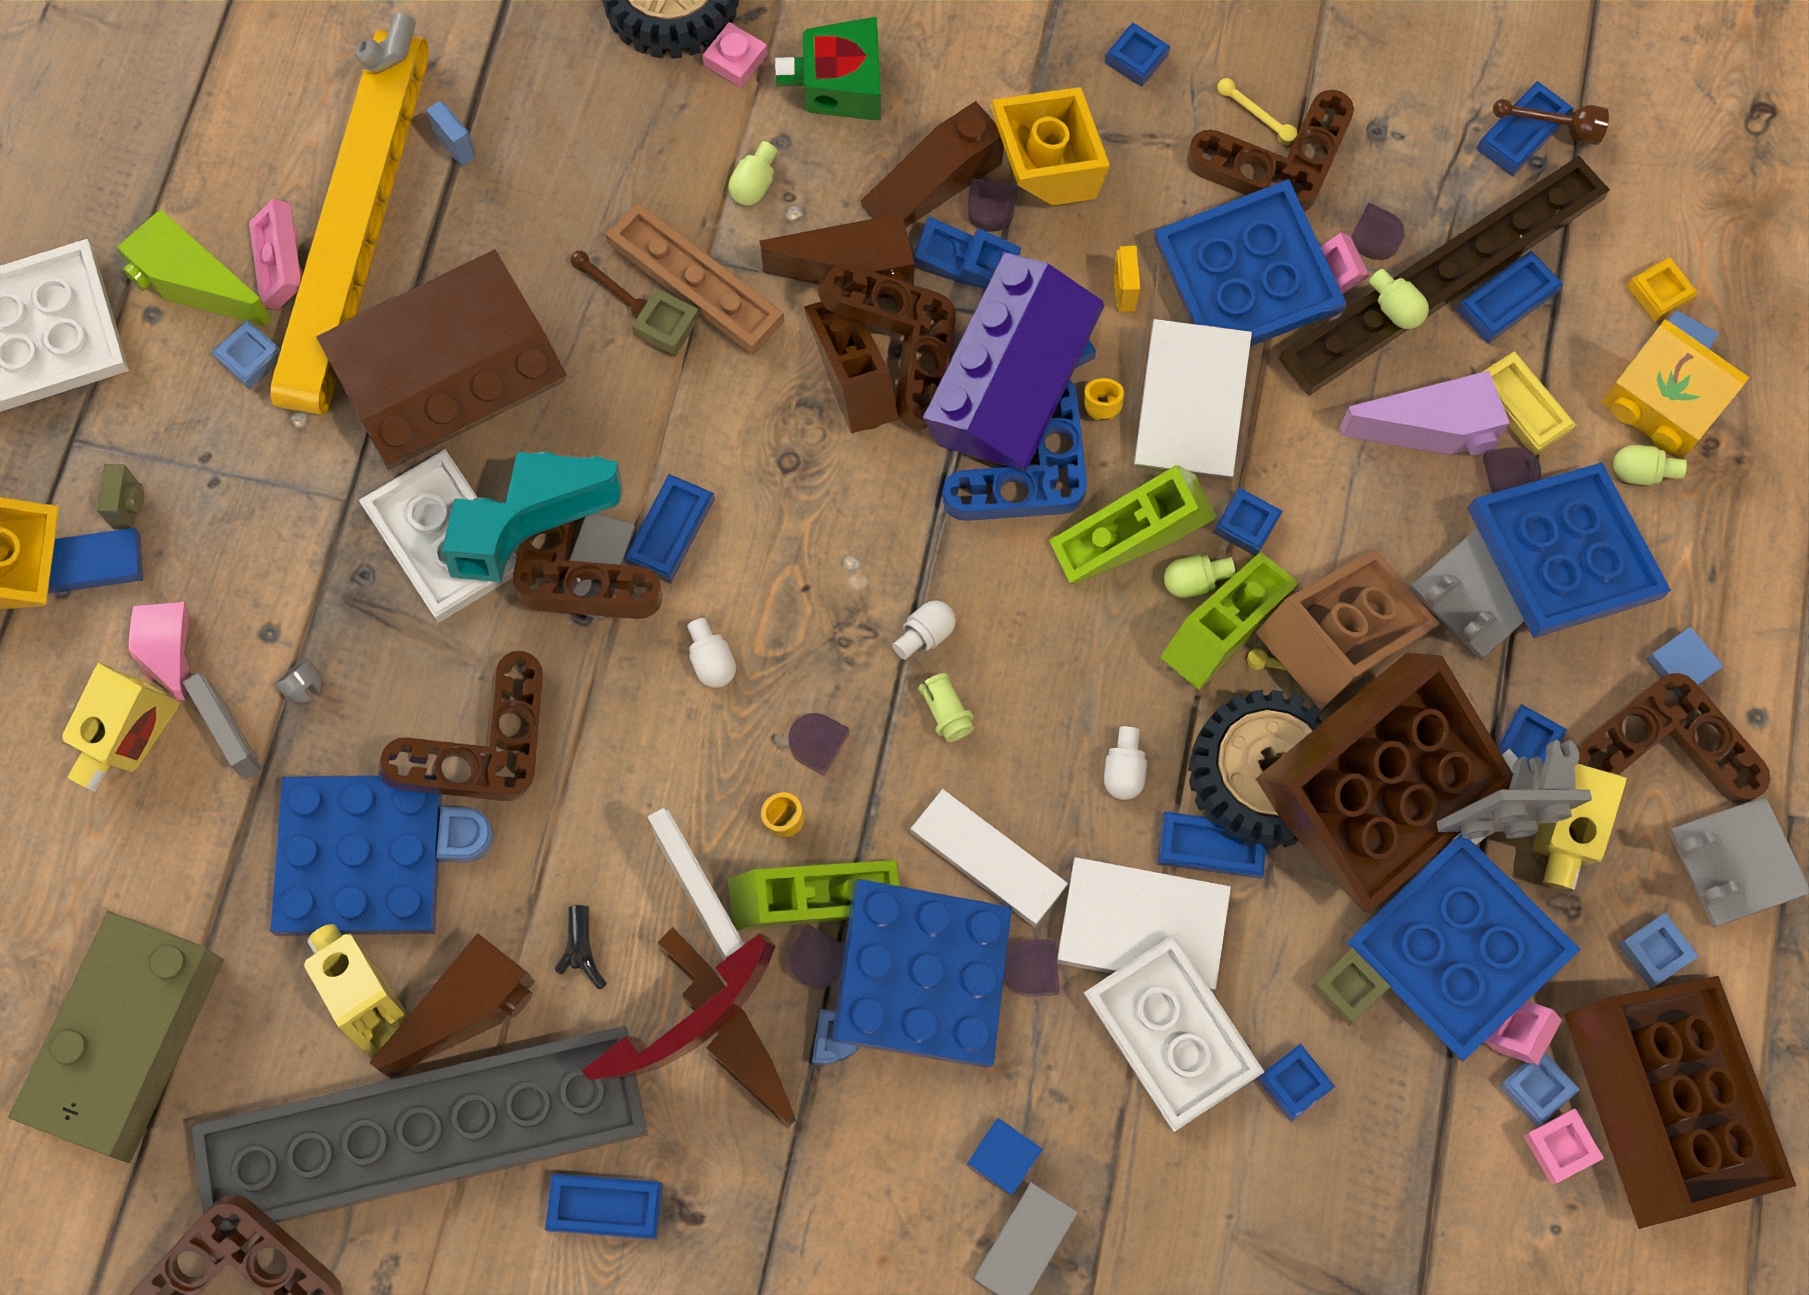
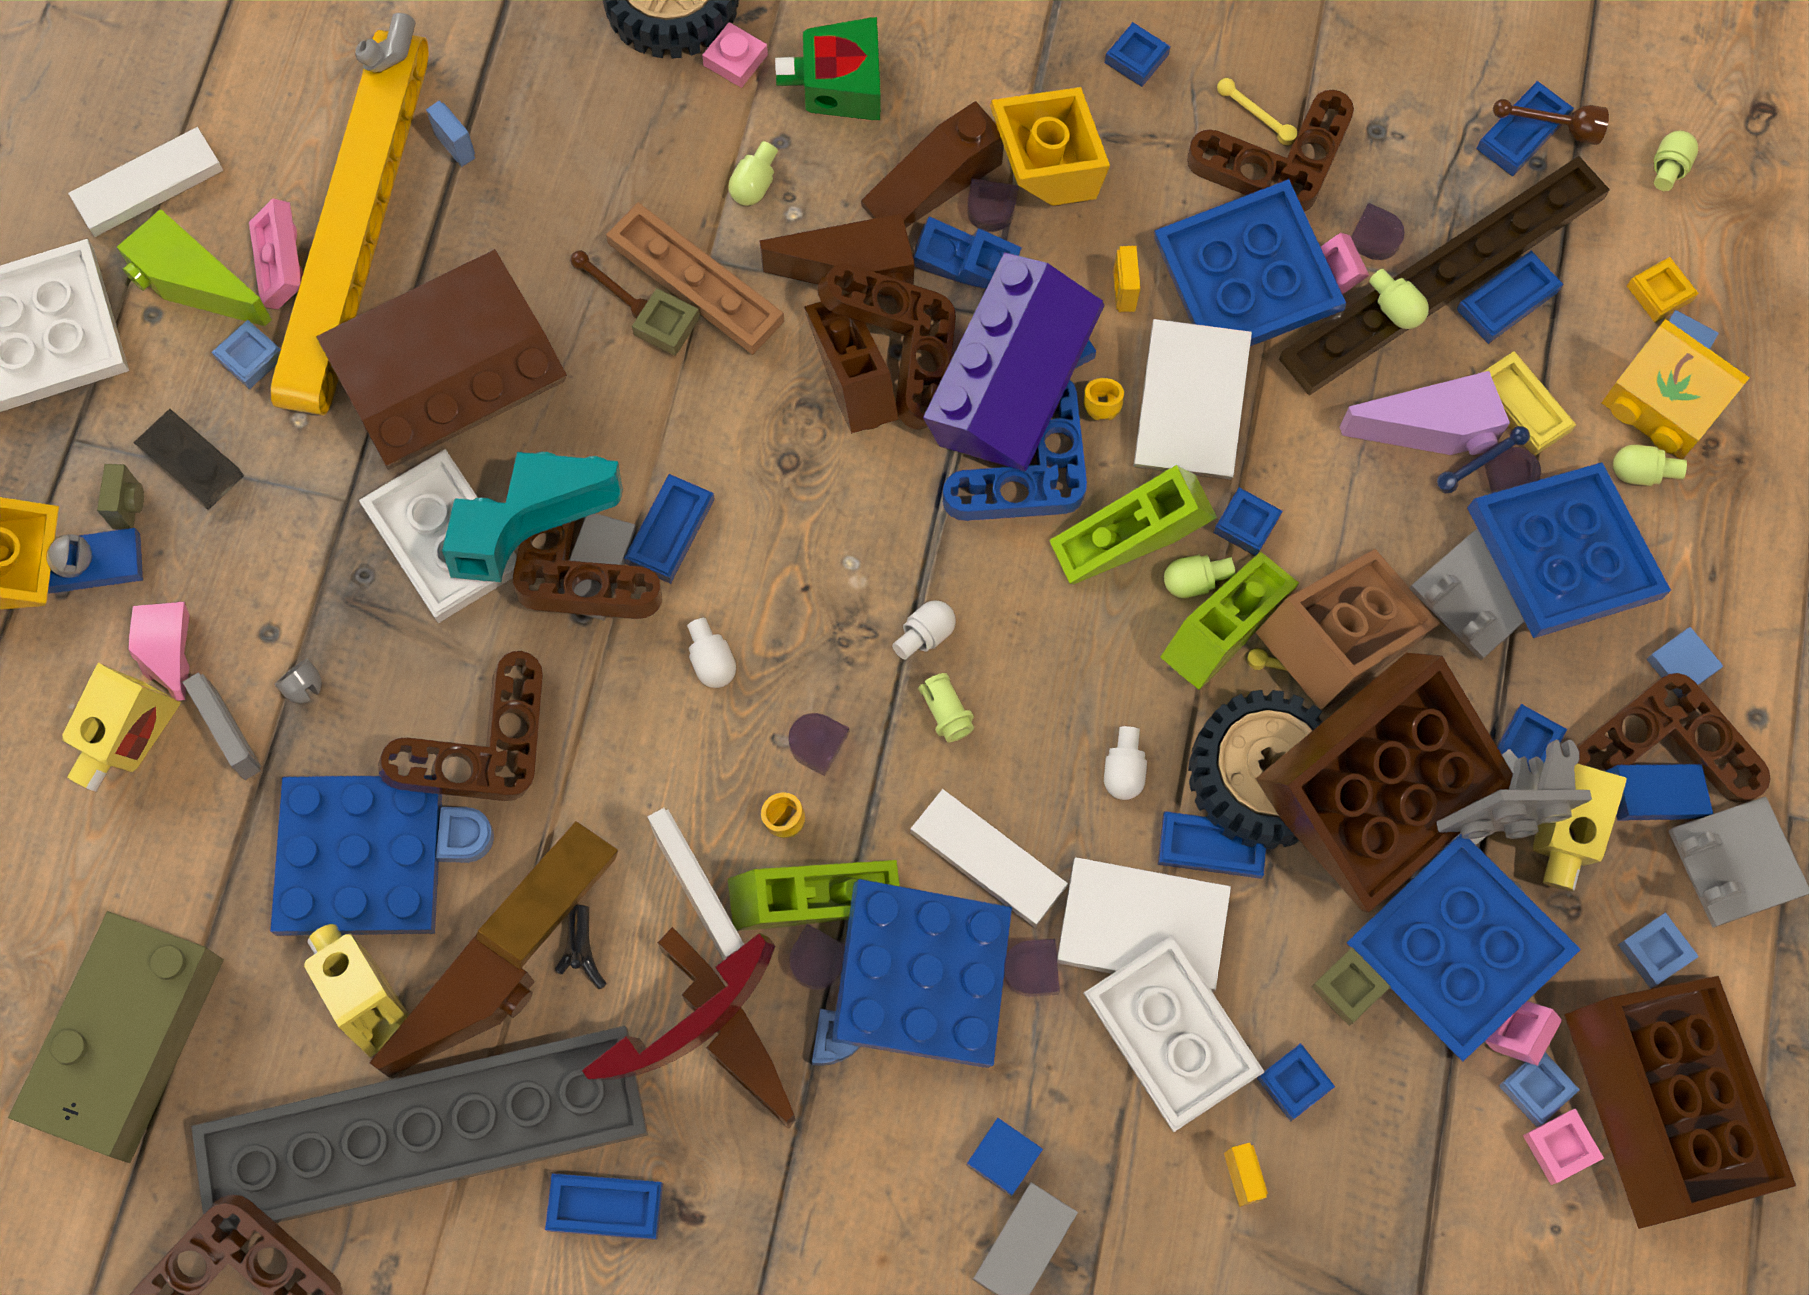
(58, 555): none -> light grey hinge
(145, 182): none -> white tile
(189, 459): none -> clear smoke plate
(547, 895): none -> pearl gold tile
(1245, 1174): none -> yellow tile
(1448, 481): none -> dark blue hinge
(1663, 792): none -> blue tile
(1674, 158): none -> yellowish green cylinder

